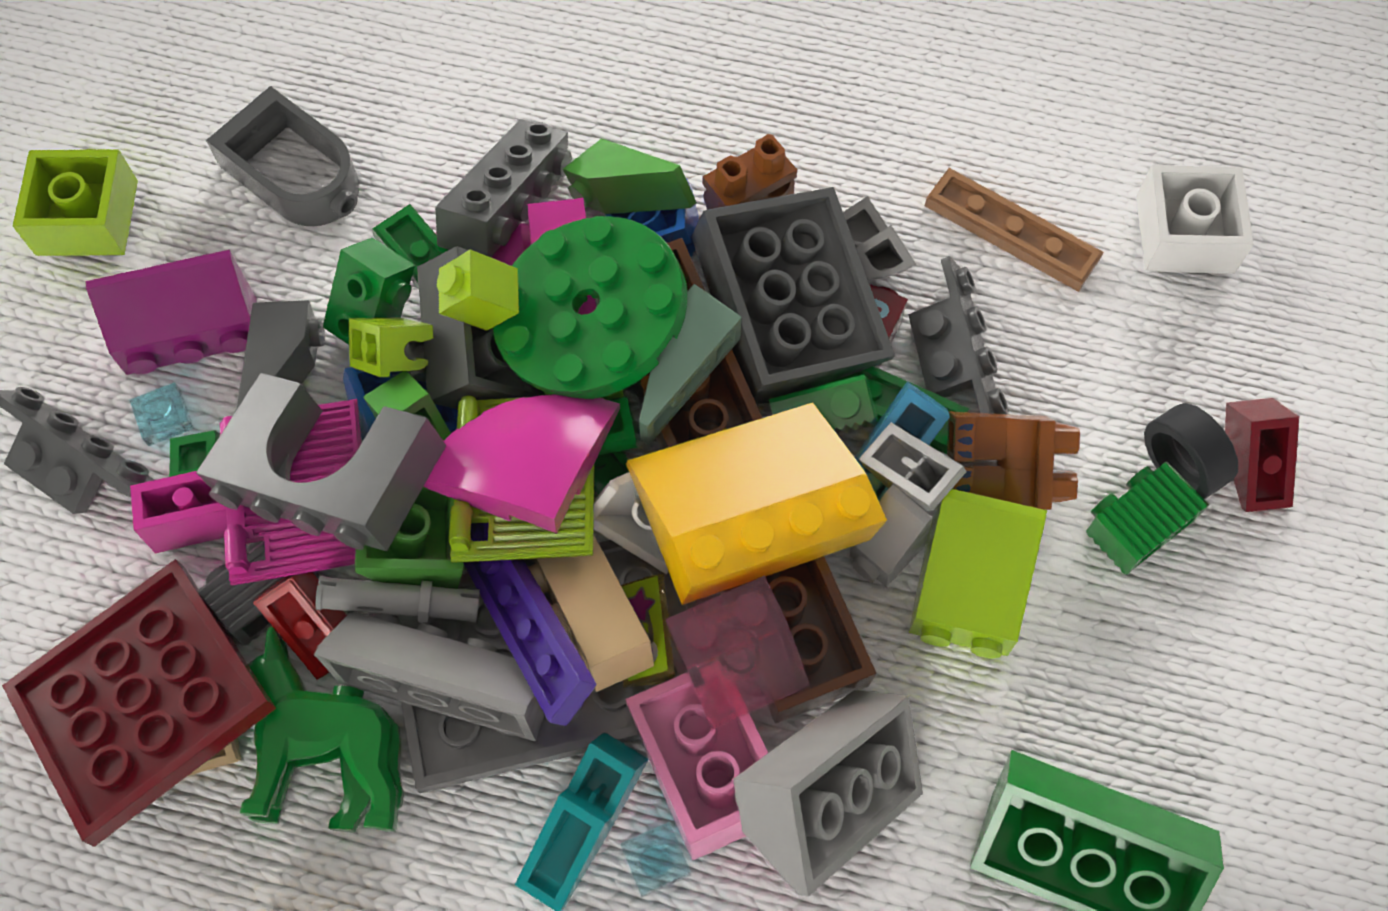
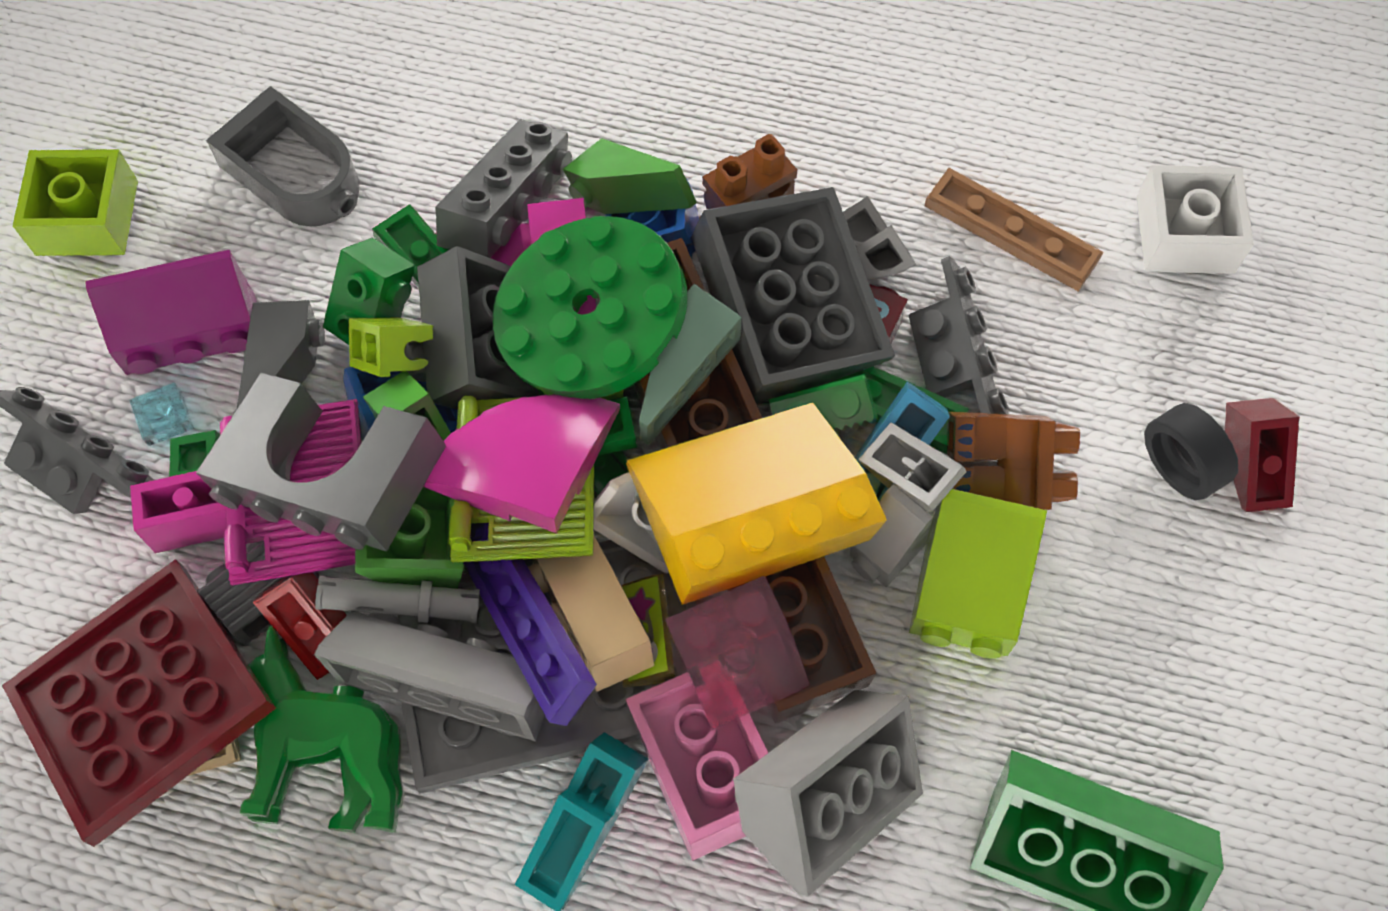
(478, 290): lime brick -> none
(655, 859): clear light blue plate -> none
(1145, 516): green brick -> none

